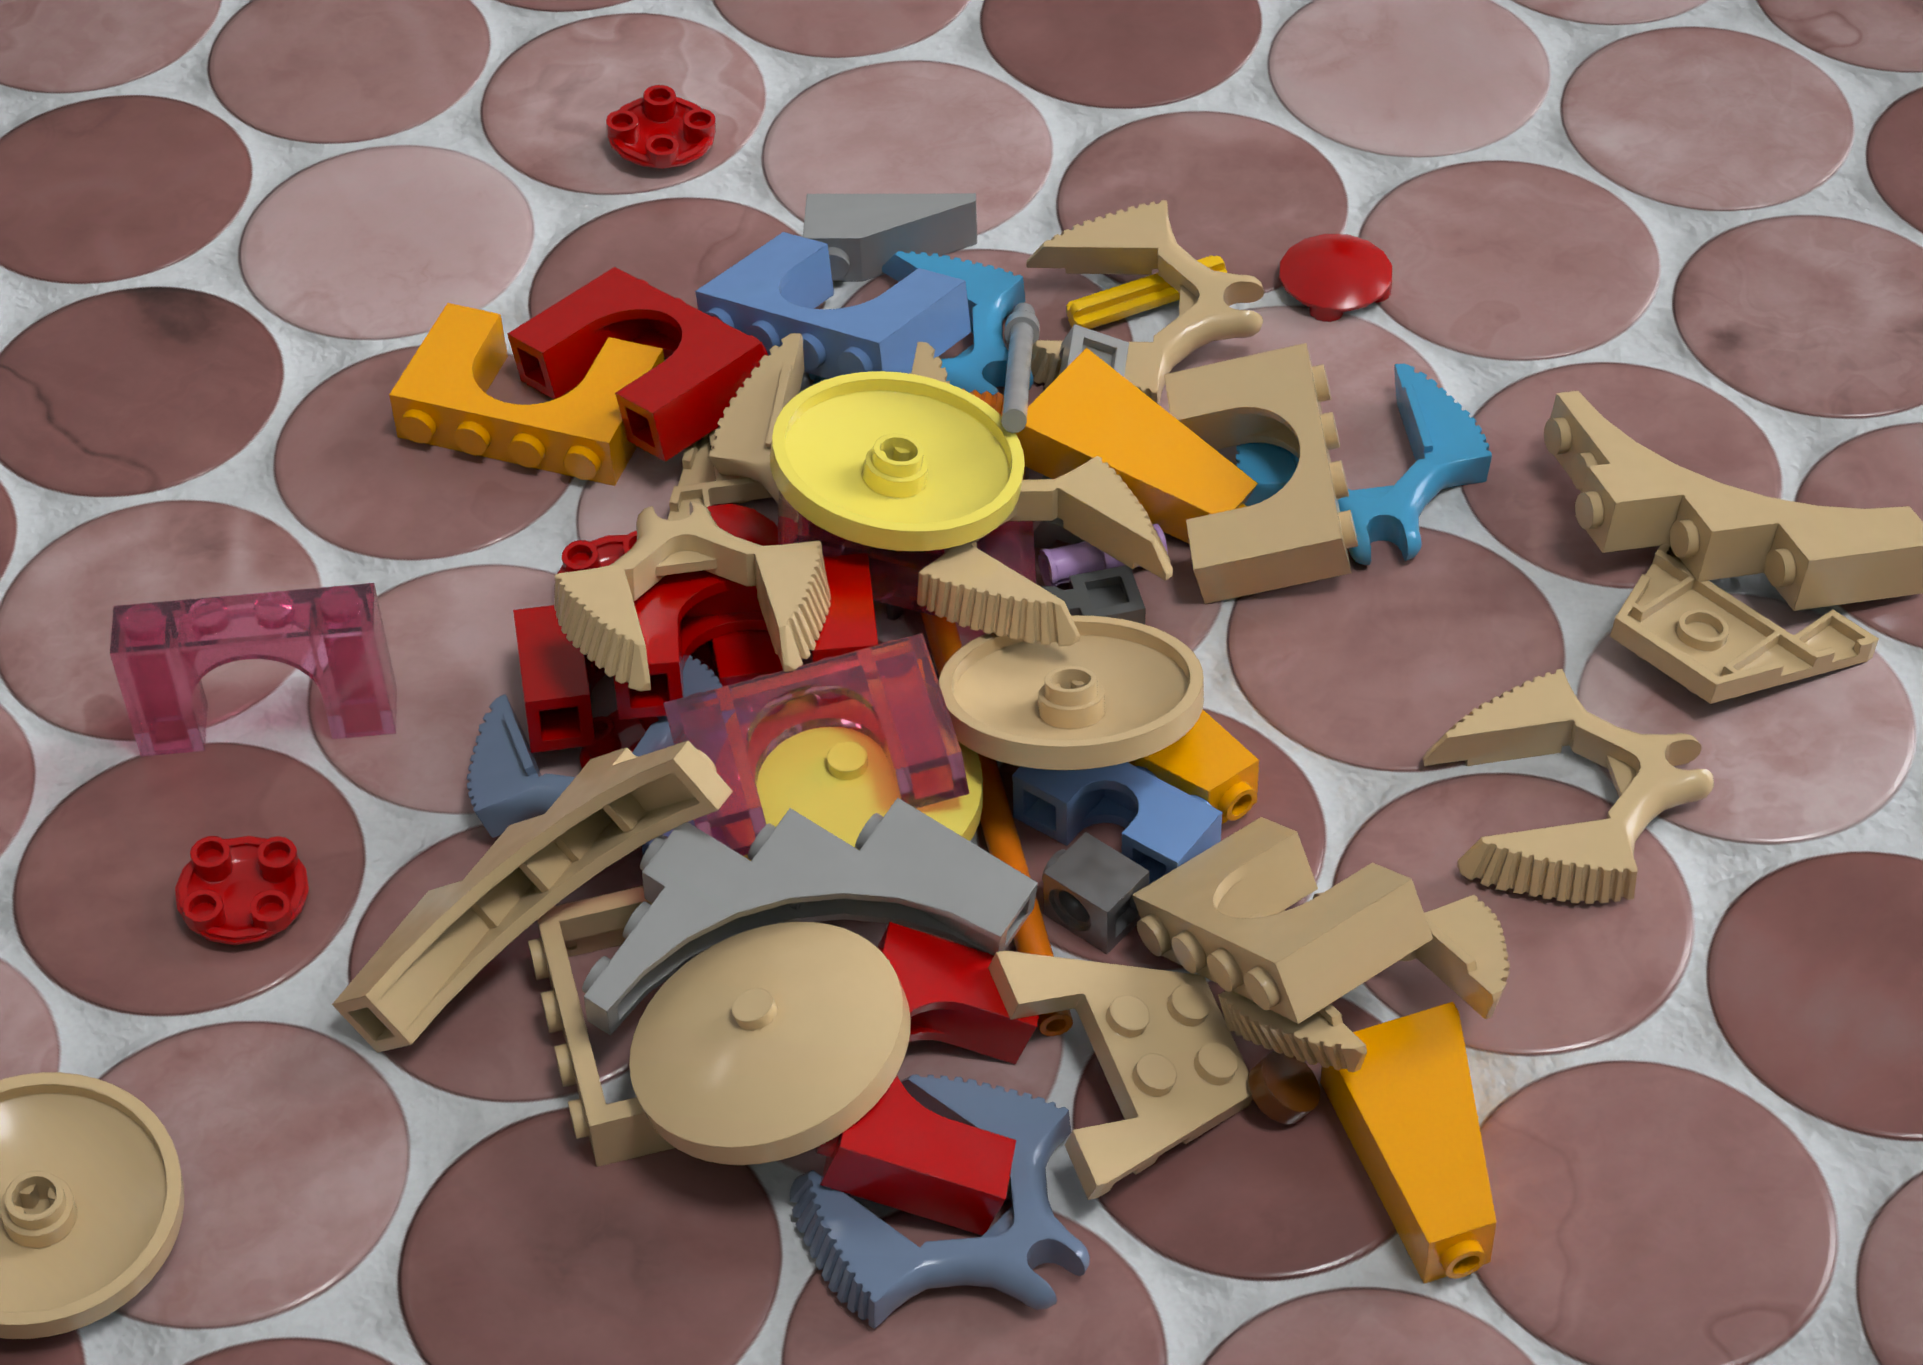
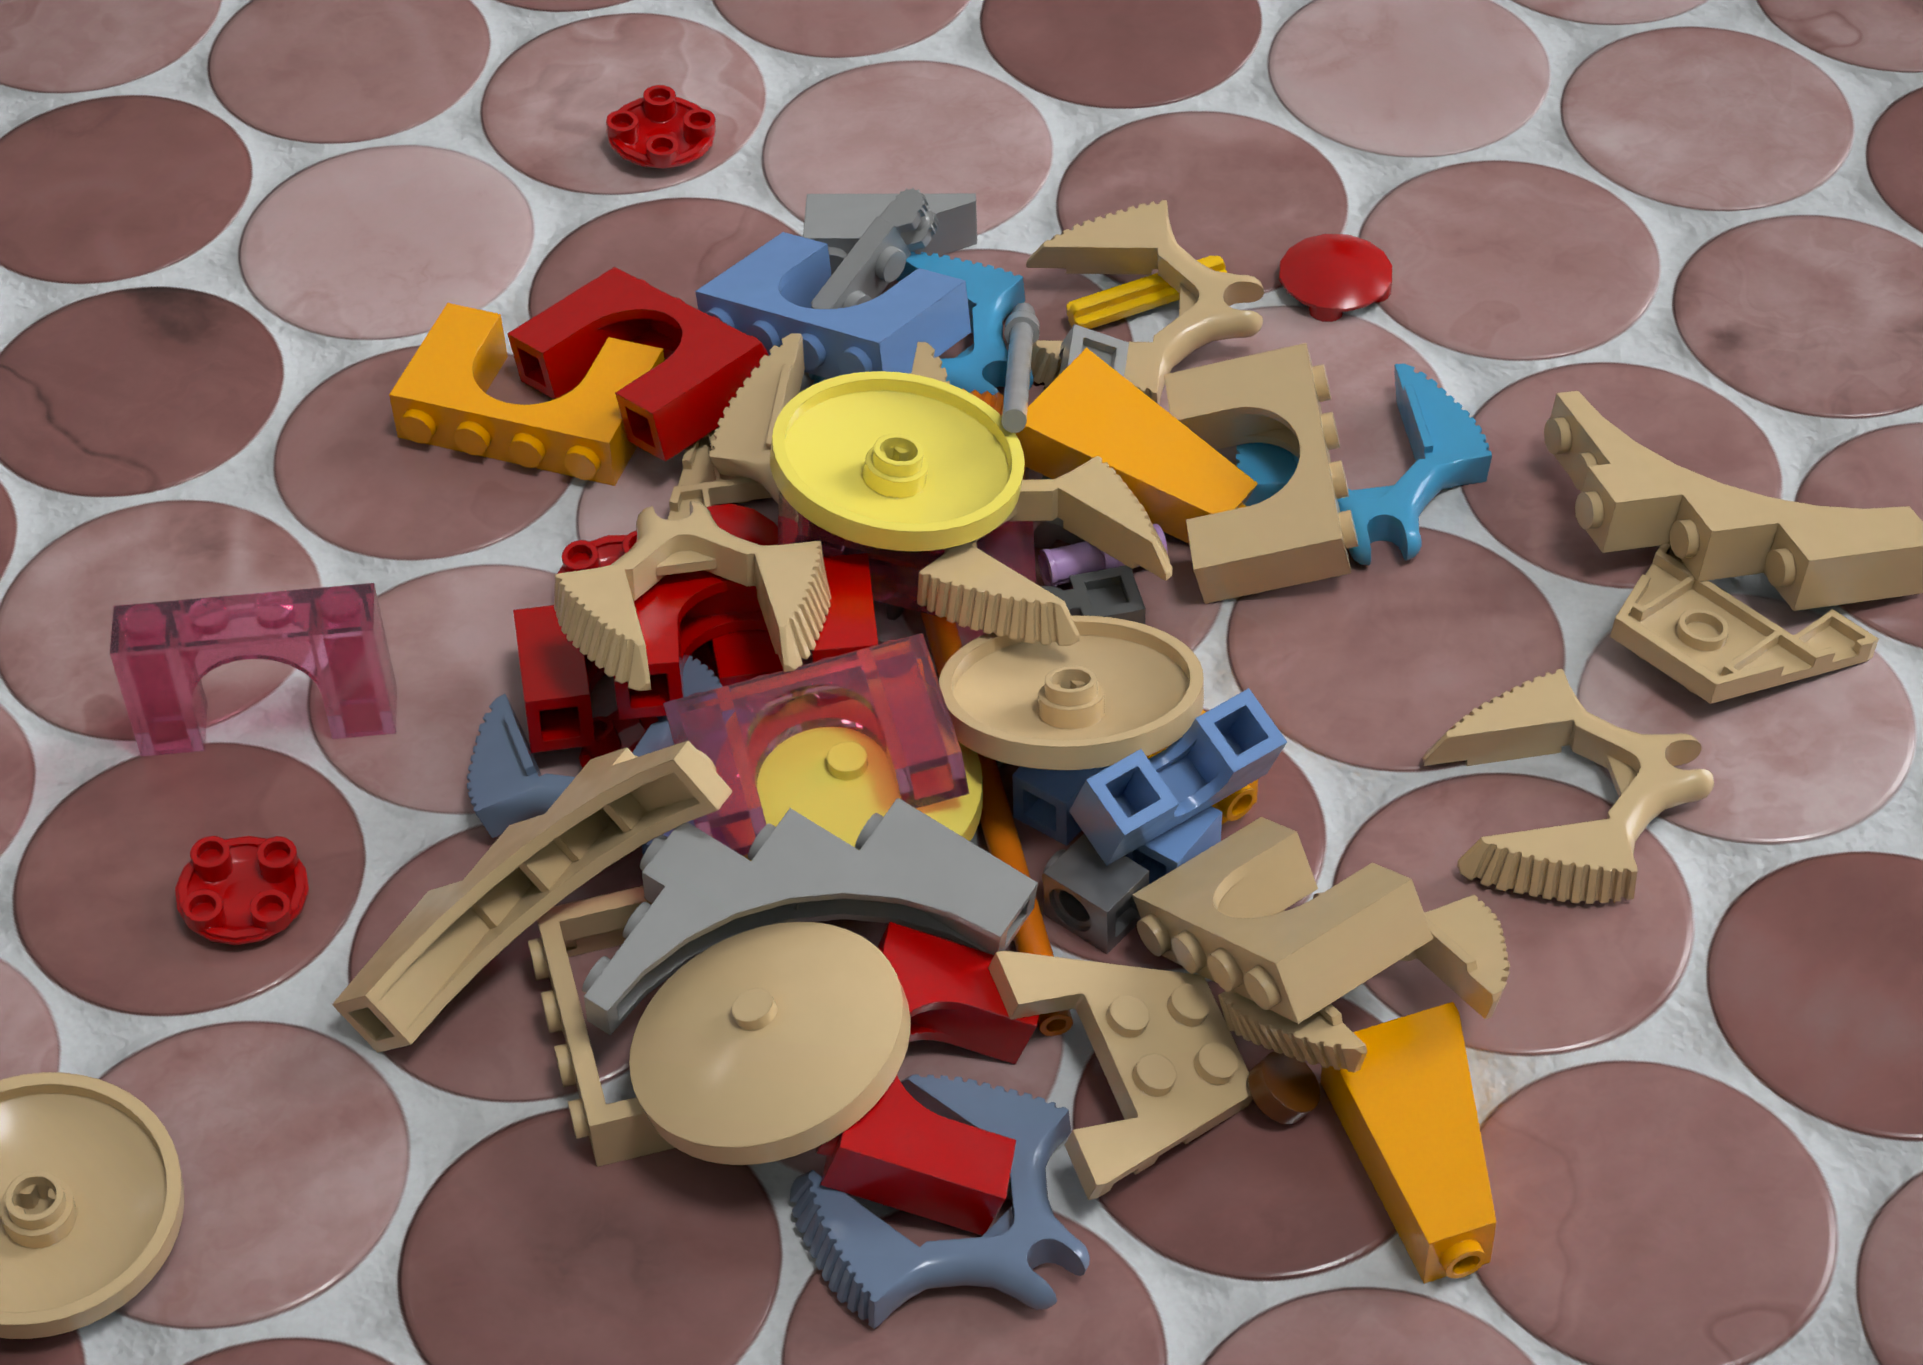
(880, 252): none -> light grey hinge
(1150, 796): none -> medium blue arch

